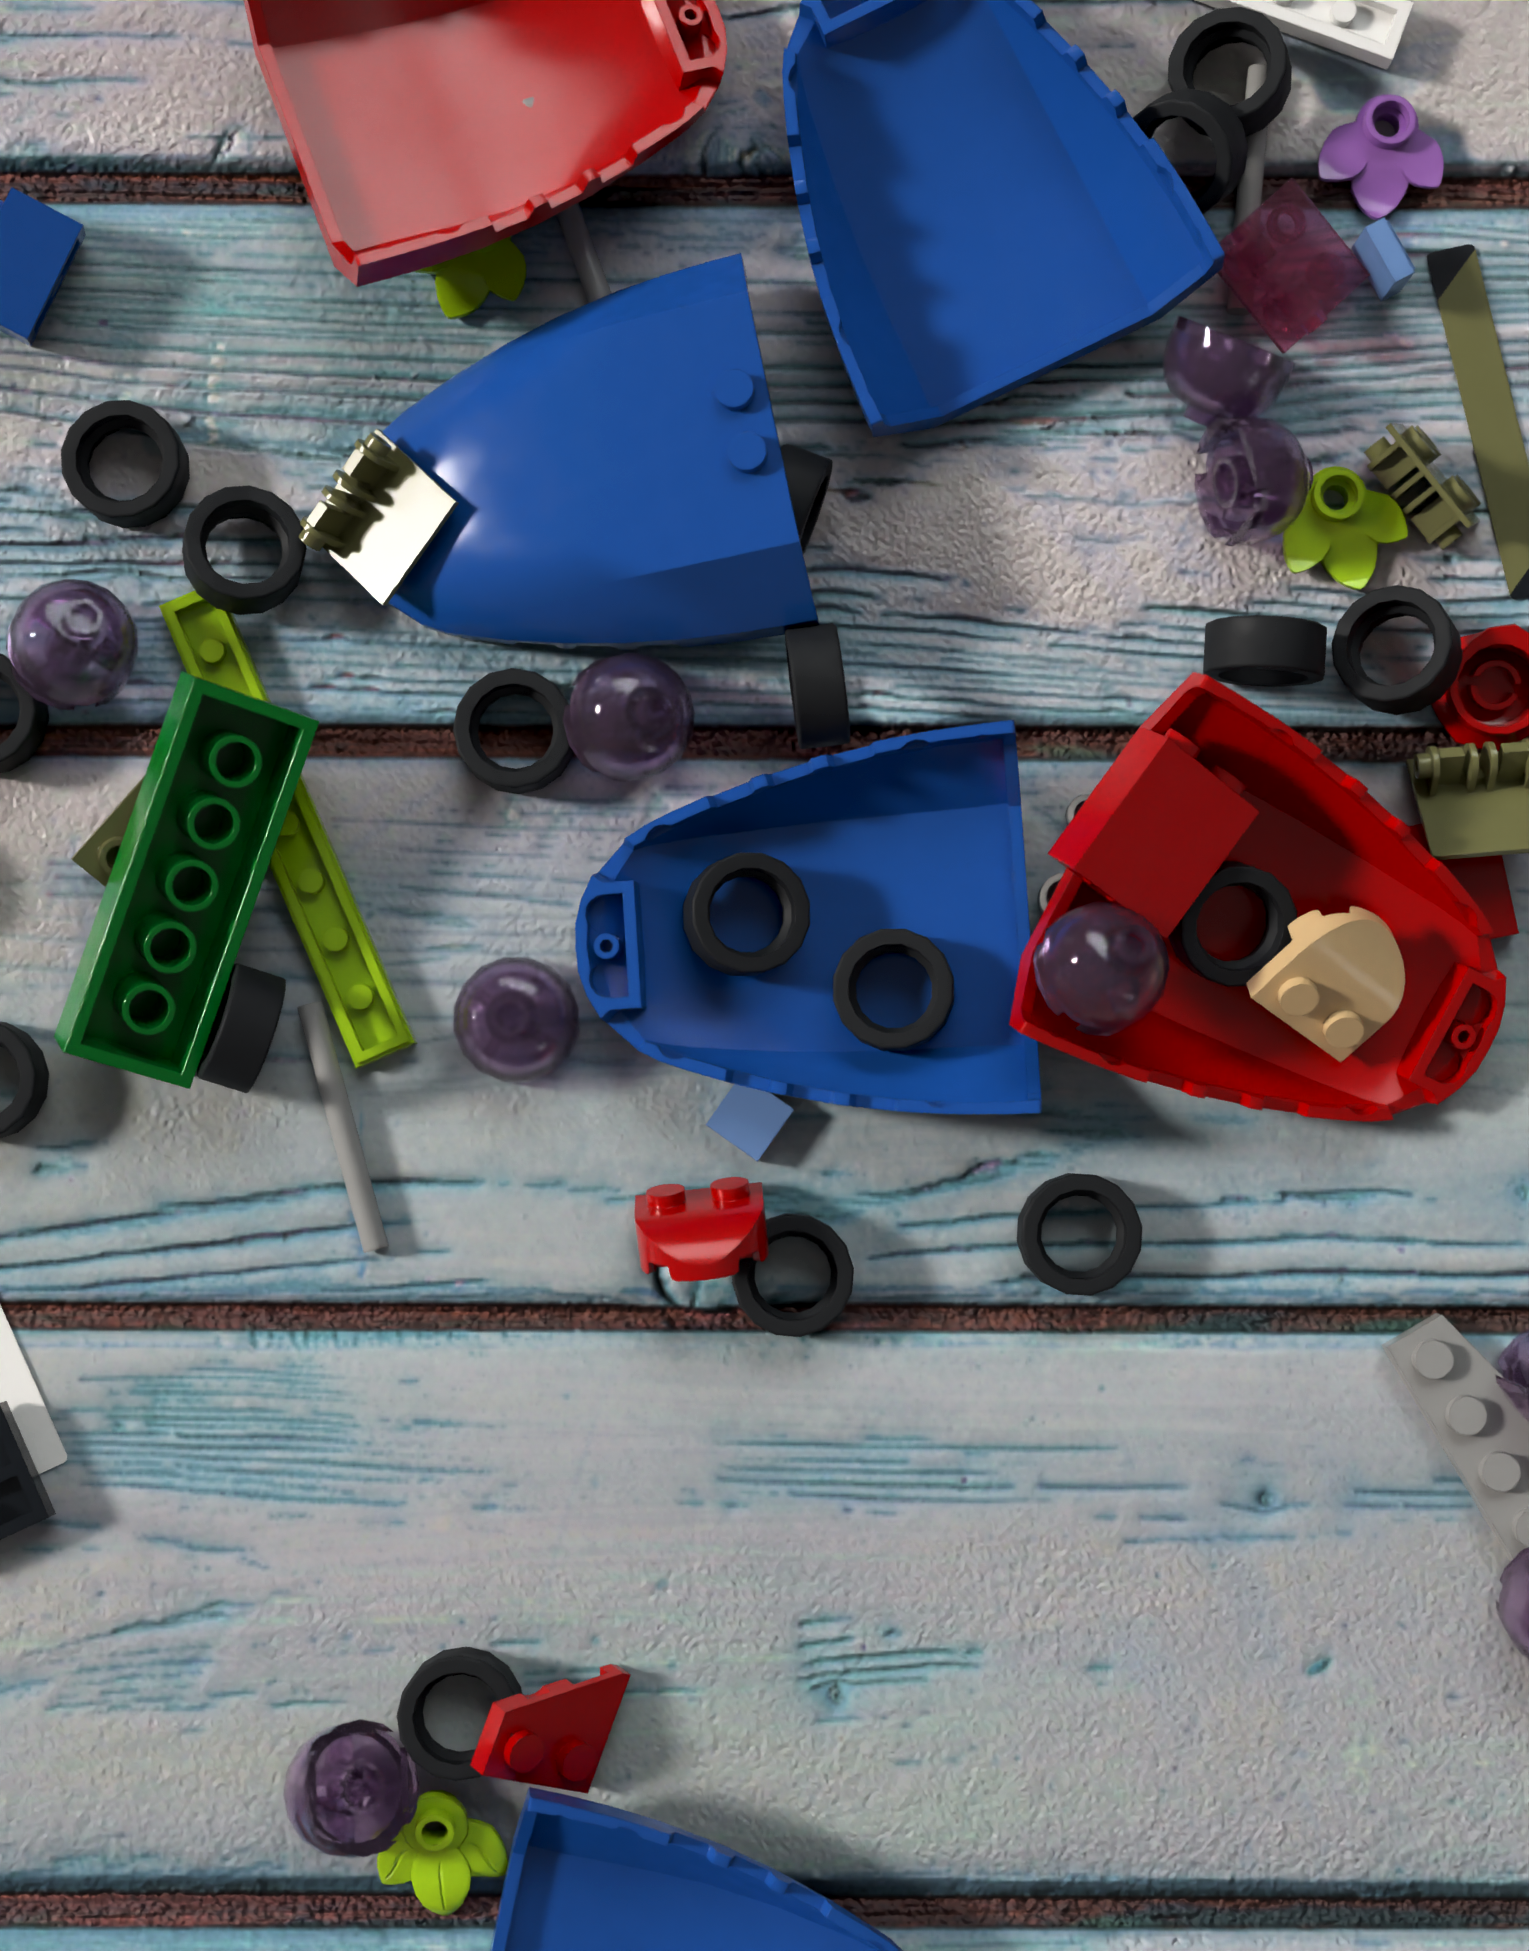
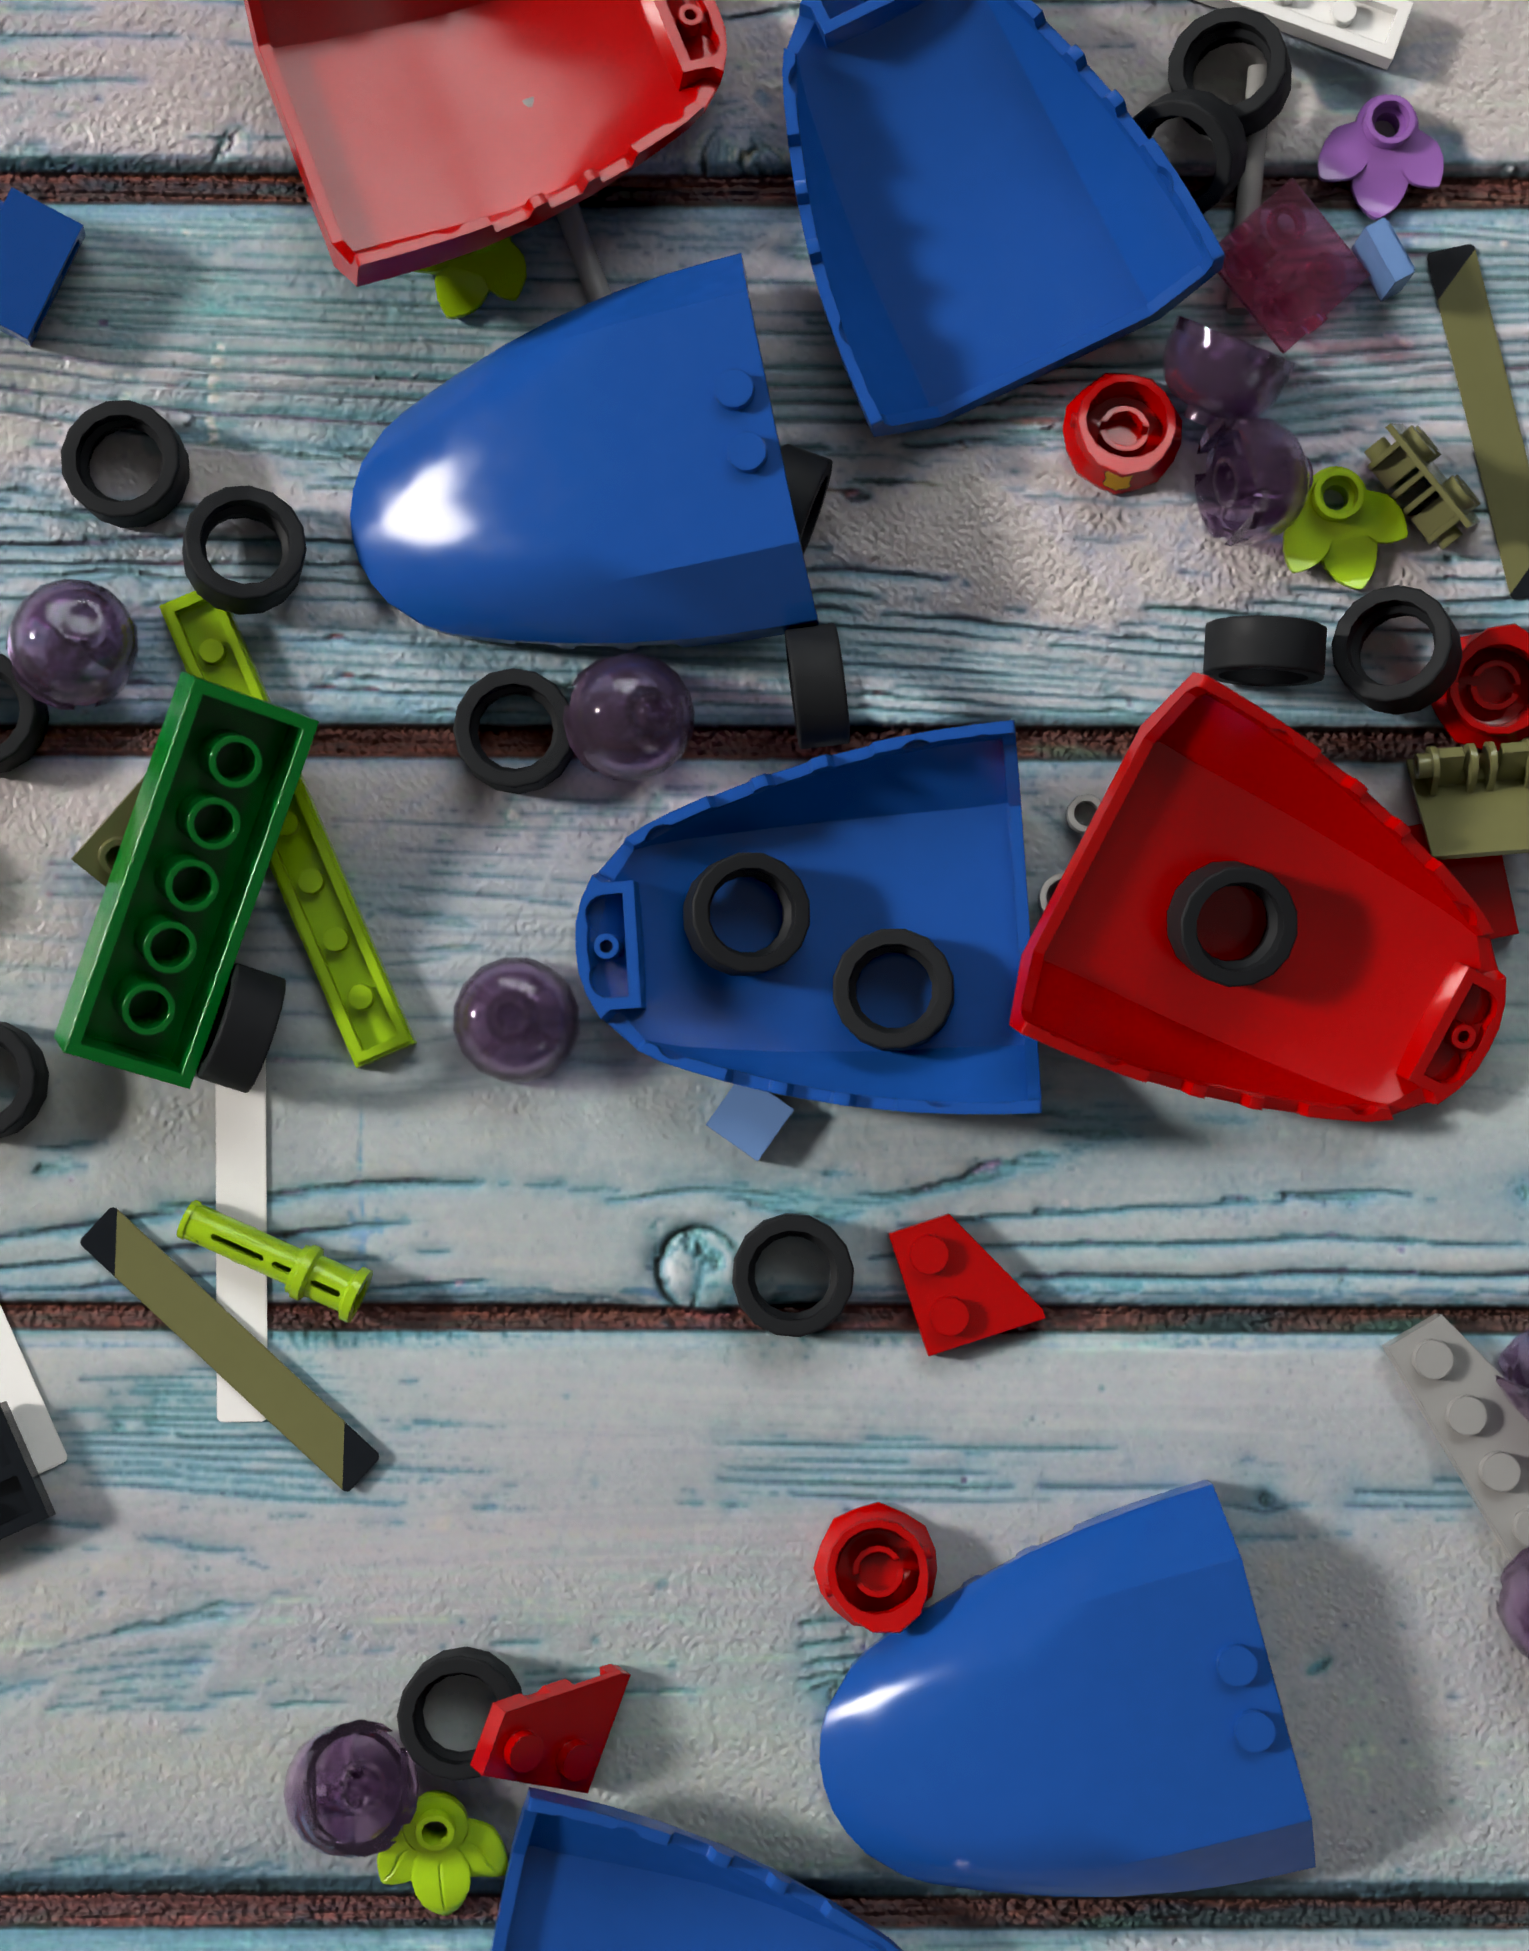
(230, 1349): none -> olive sticker
(243, 1196): none -> white sticker
(302, 1271): none -> lime pin
(342, 1126): light grey bar -> none
(378, 515): hinge -> none
(701, 1230): red slope -> none
(877, 1567): none -> red hat
(957, 1286): none -> red wing
(1078, 1721): none -> blue windscreen
(1102, 967): clear purple cylinder -> none
(1122, 433): none -> red hat
(1127, 1234): black tyre -> none
(1155, 828): red brick -> none
(1334, 979): tan slope -> none

